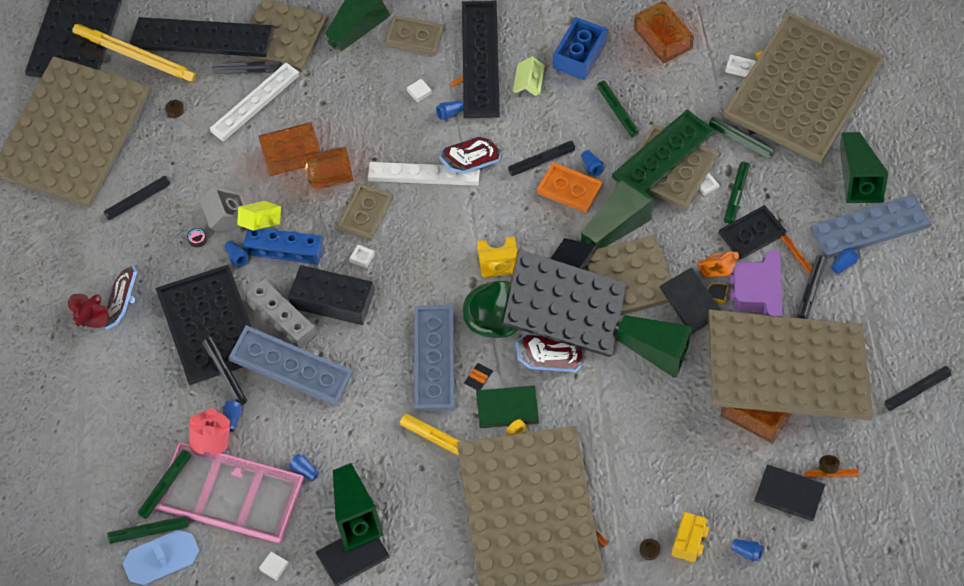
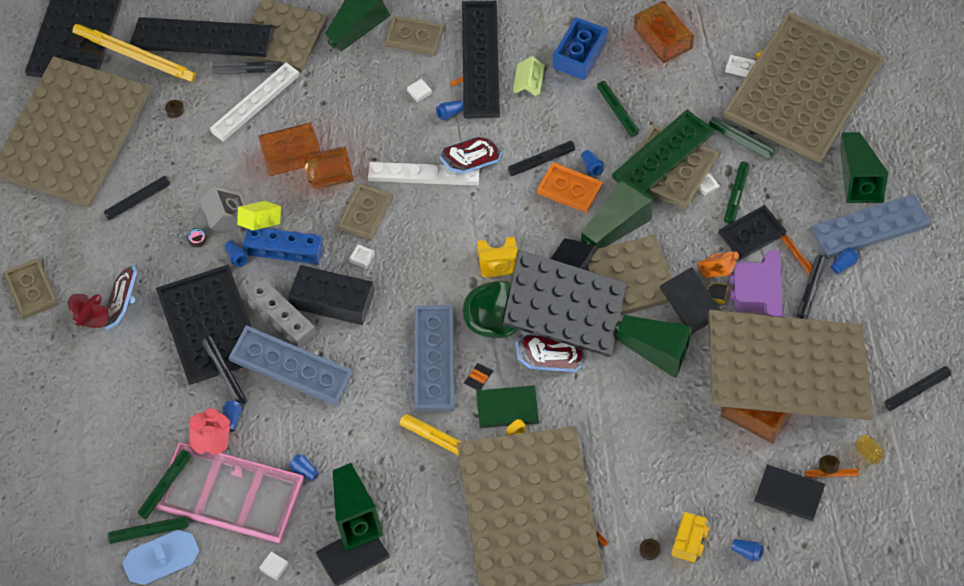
(30, 288): none -> dark tan tile
(869, 449): none -> clear yellow brick

